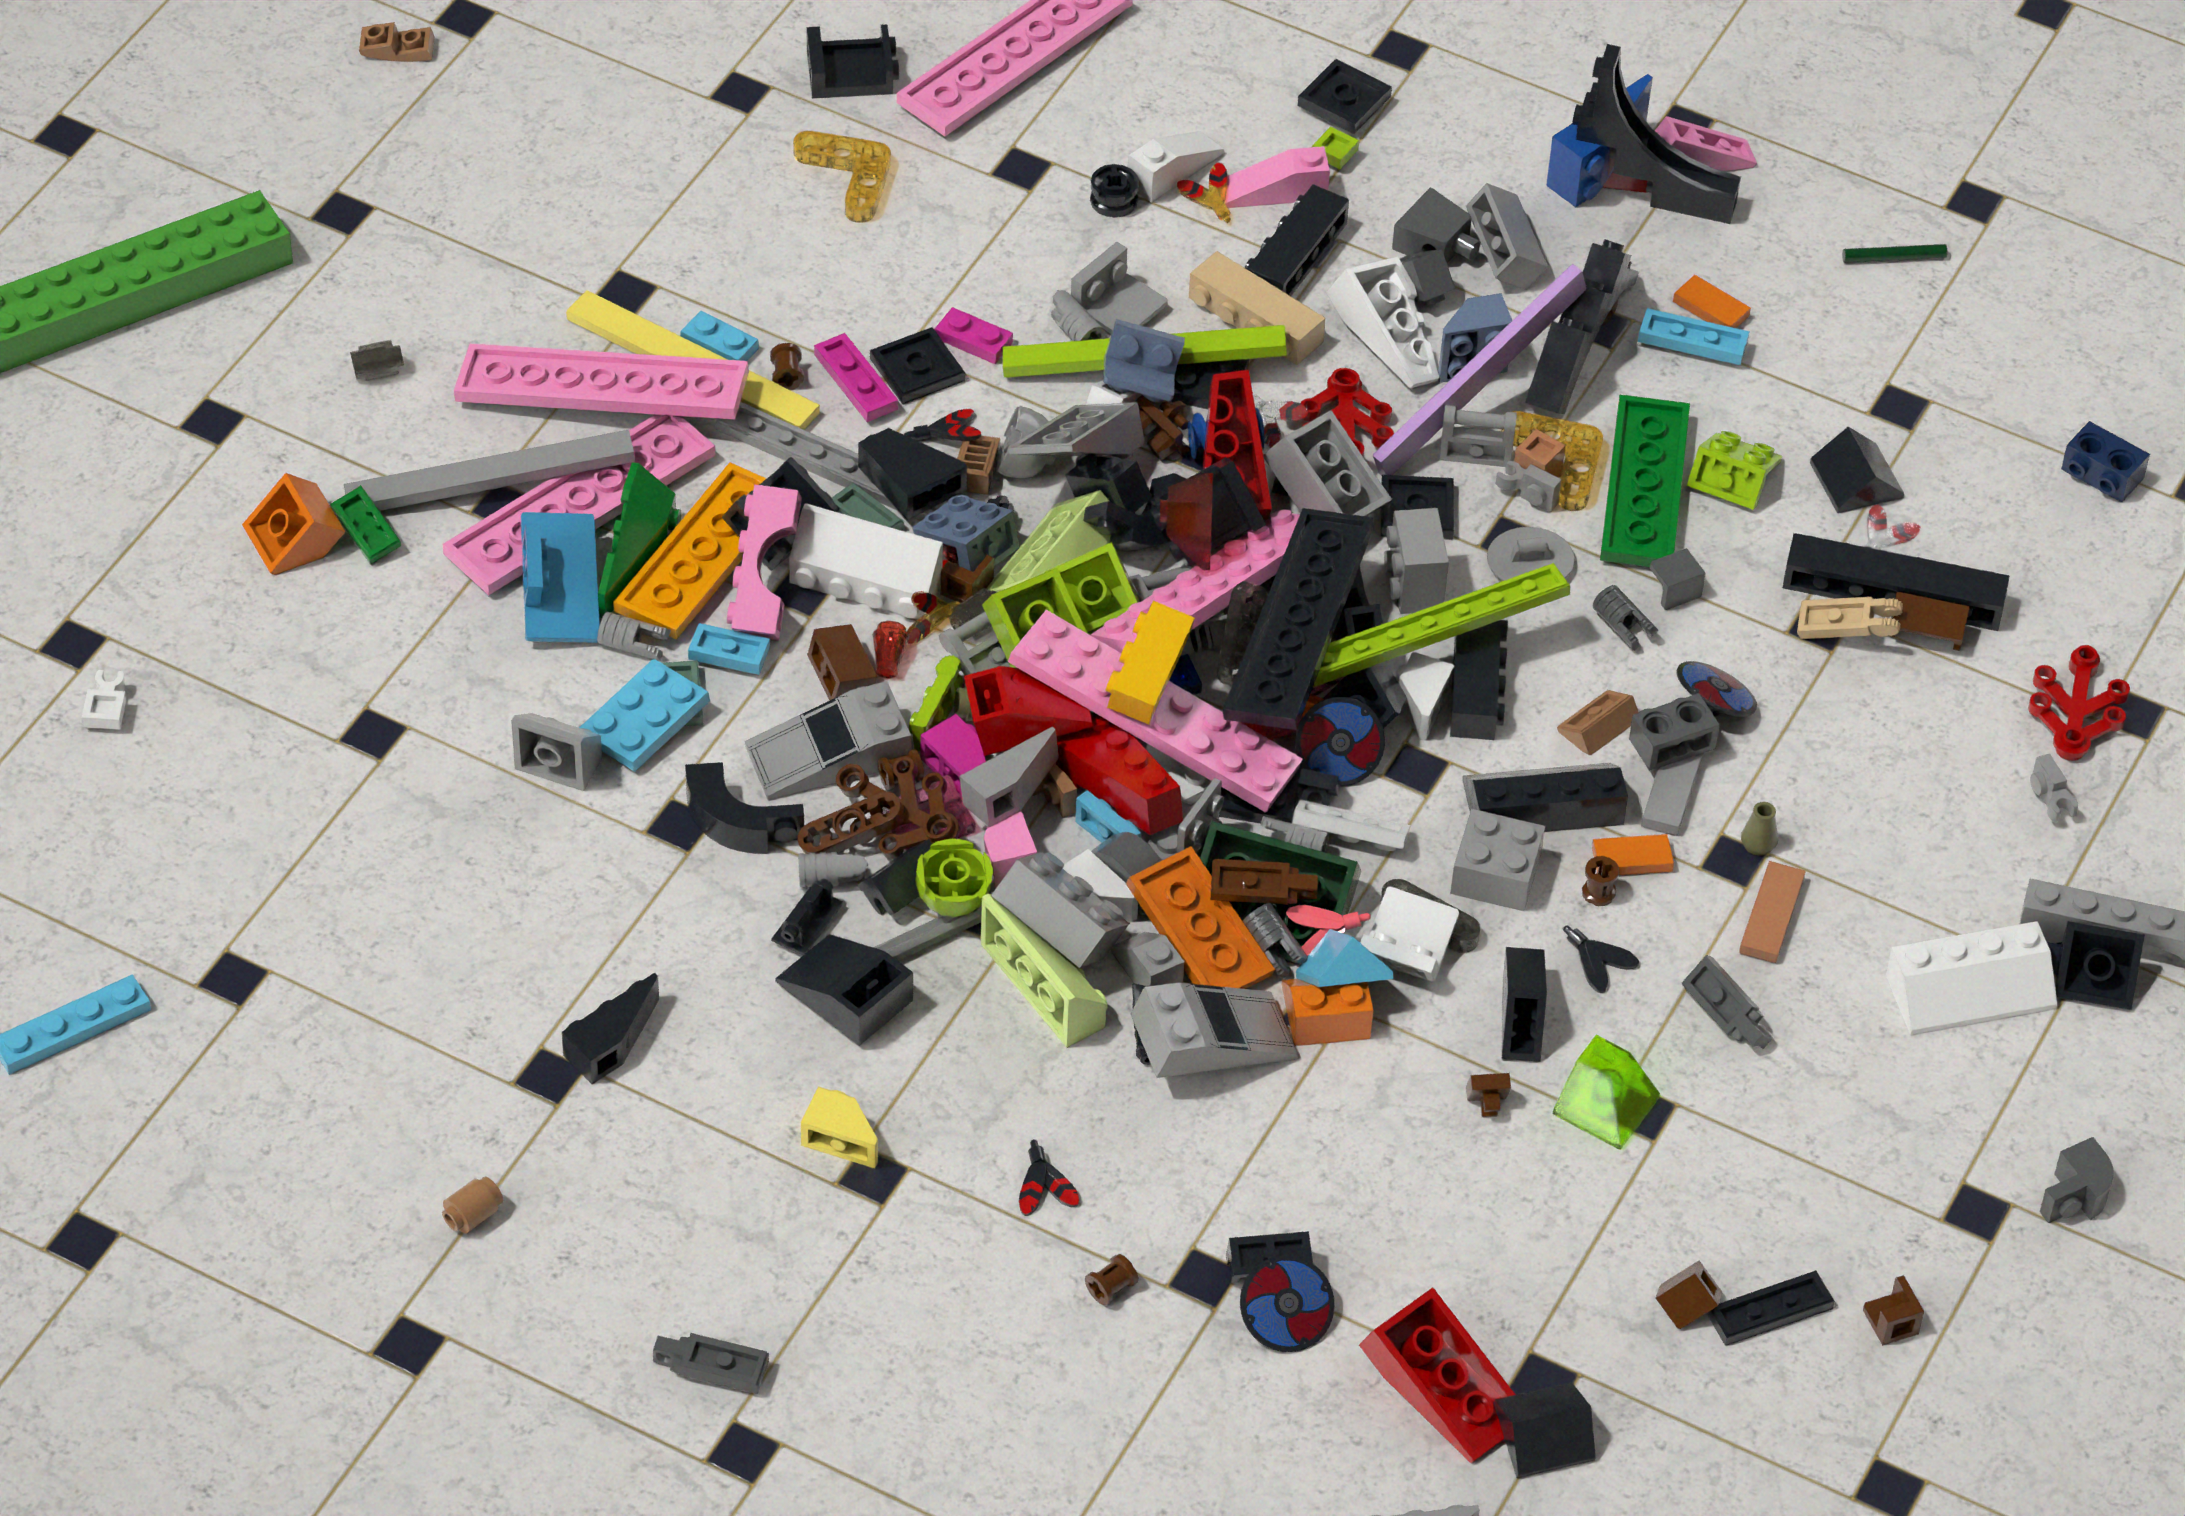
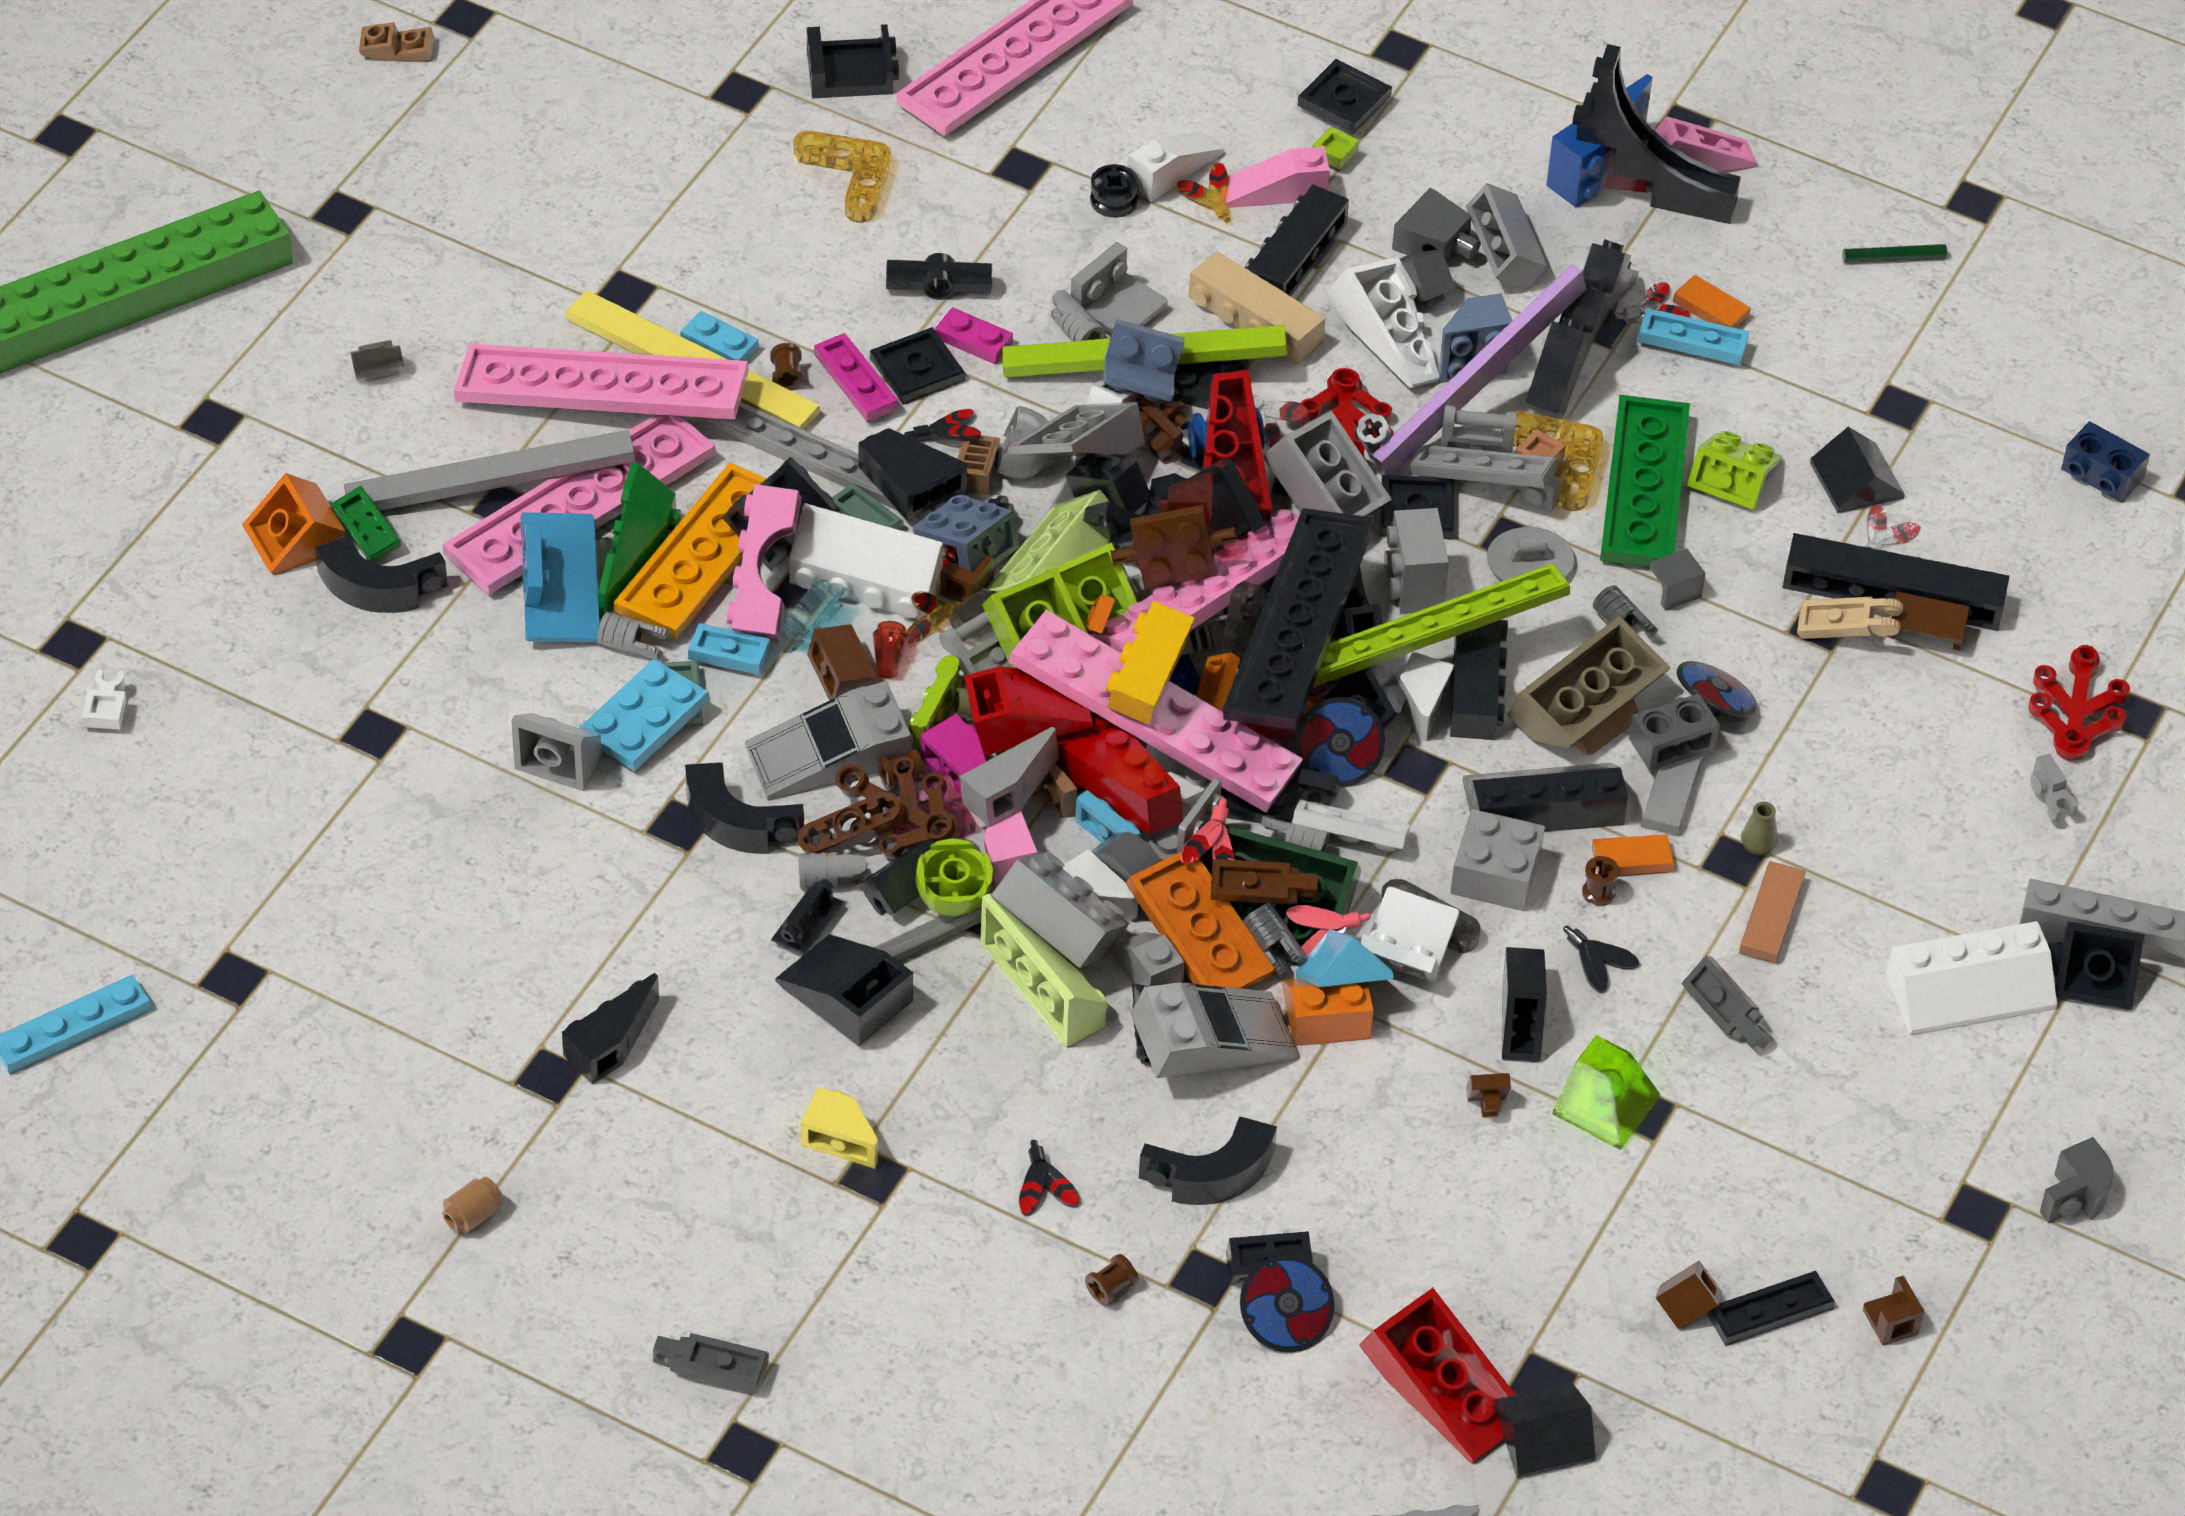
(377, 586): none -> black arch
(822, 605): none -> clear light blue hinge
(939, 276): none -> black piece
(1099, 614): none -> orange tile
(1173, 546): none -> reddish brown plate
(1210, 835): none -> piece
(1215, 1175): none -> black arch
(1218, 679): none -> orange tile
(1377, 423): none -> light grey bush
(1484, 466): none -> light grey tile
(1587, 686): none -> dark tan slope
(1651, 299): none -> piece

